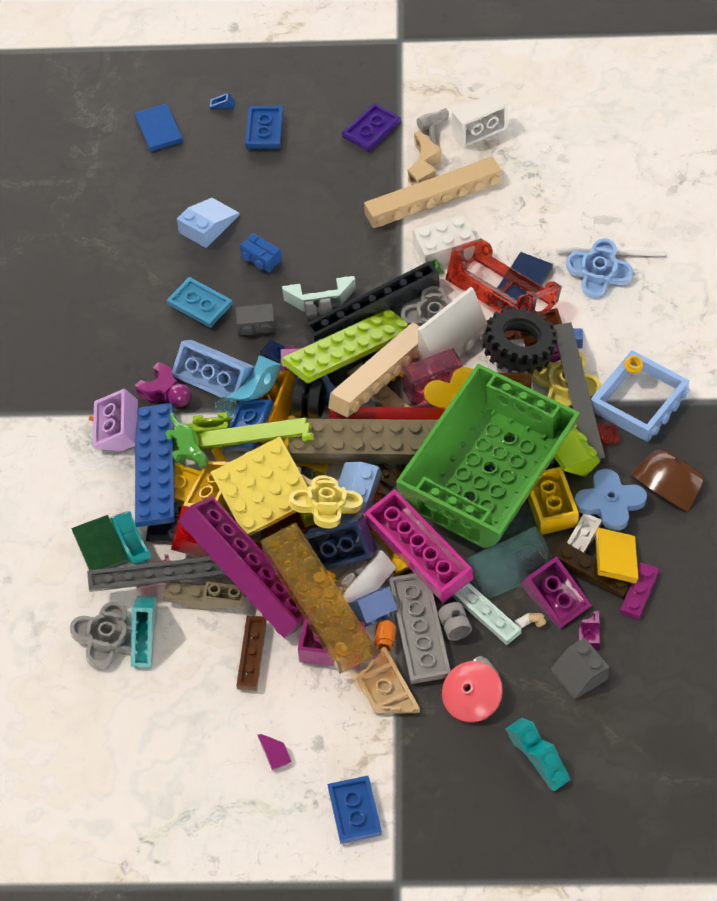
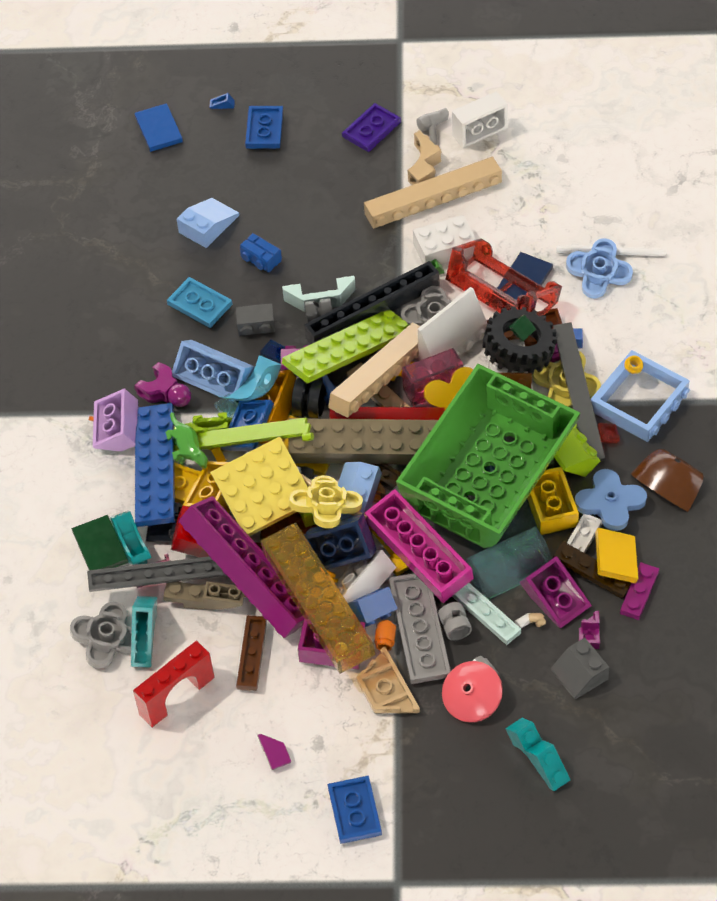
(151, 695): none -> red arch
(522, 328): none -> dark green tile

